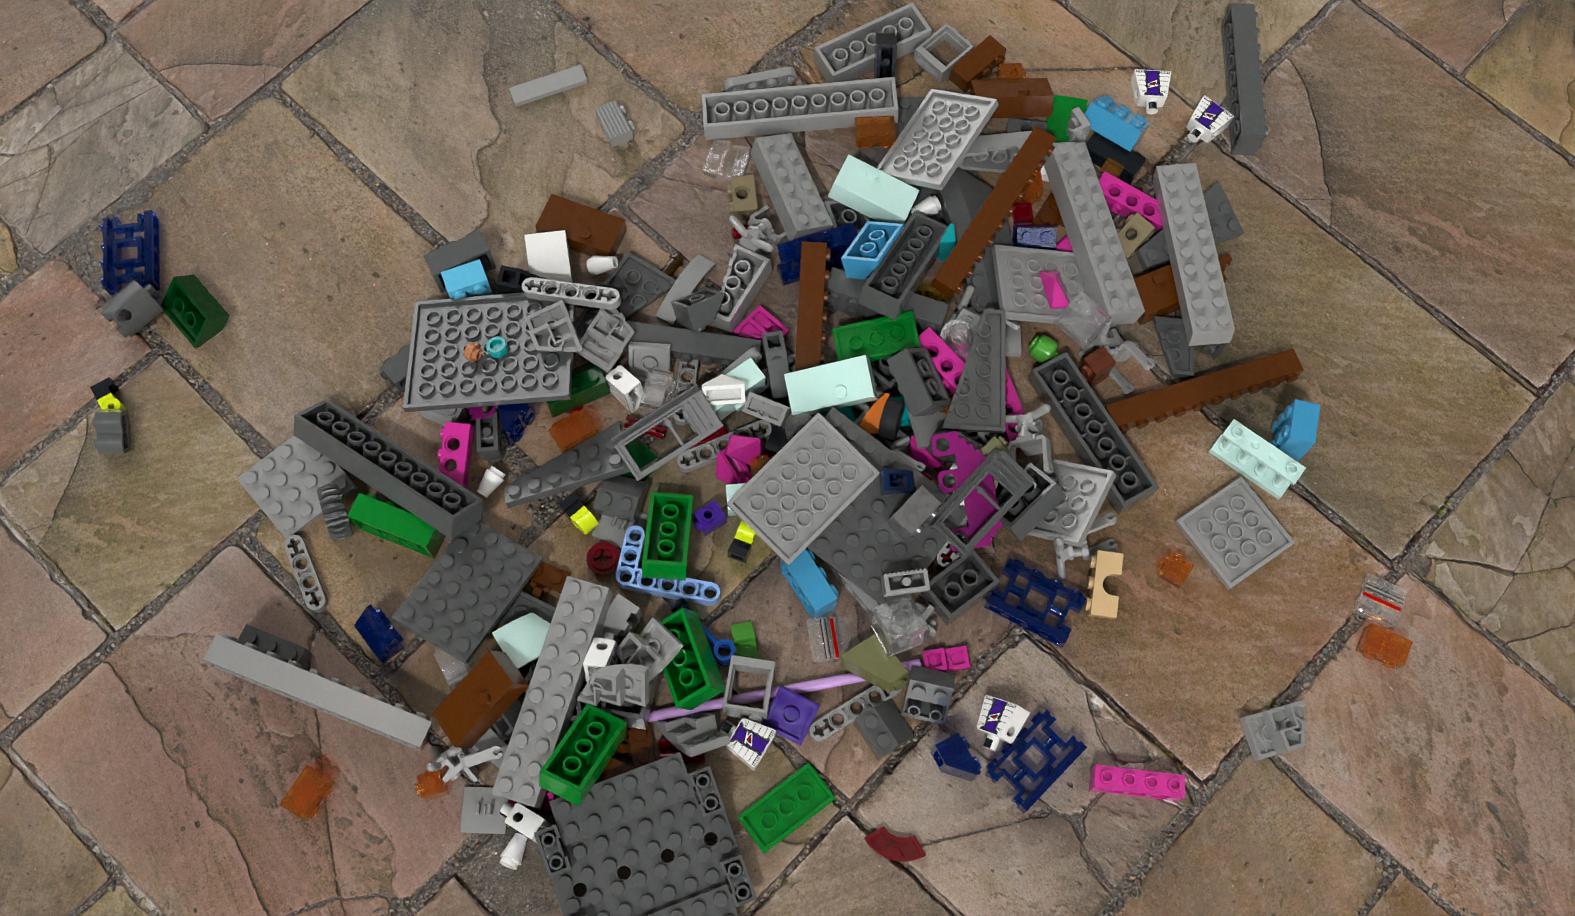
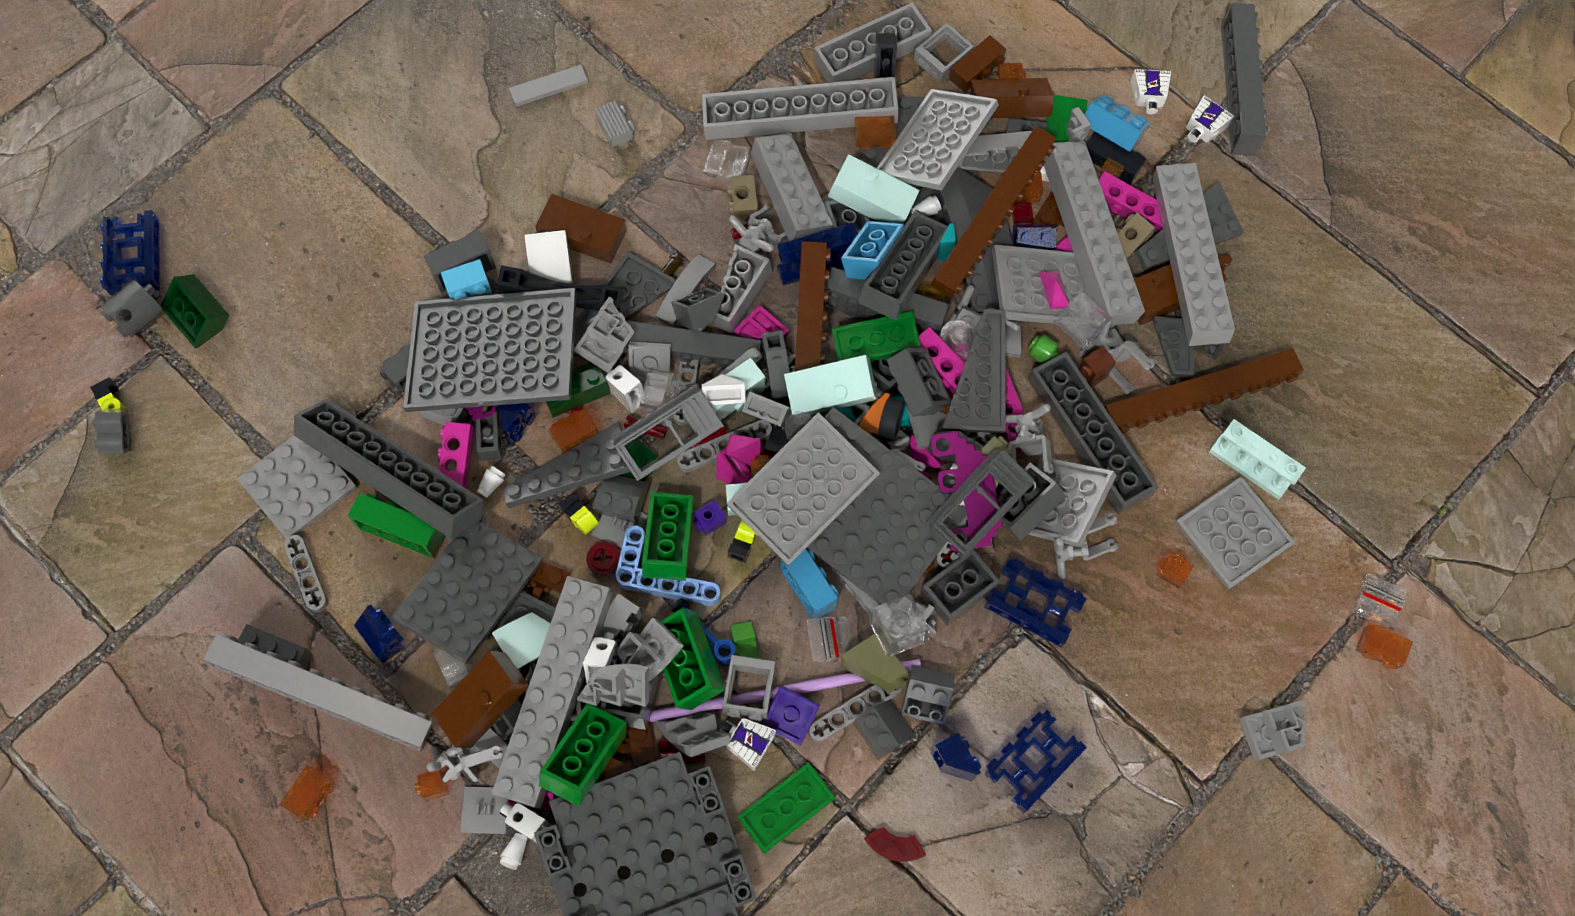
(334, 512): dark grey gear -> none
(473, 352): nougat plate -> none
(497, 347): teal tile -> none
(553, 329): light grey slope -> none
(578, 299): light grey beam -> none
(601, 264): white cone -> none
(762, 80): light grey beam -> none
(896, 481): dark blue slope -> none
(905, 582): light grey brick -> none
(918, 508): flat silver brick -> none
(947, 659): dark pink slope -> none
(1000, 721): white torso -> none
(1099, 602): tan arch -> none
(1137, 783): dark pink brick -> none
(1296, 429): dark azure brick -> none

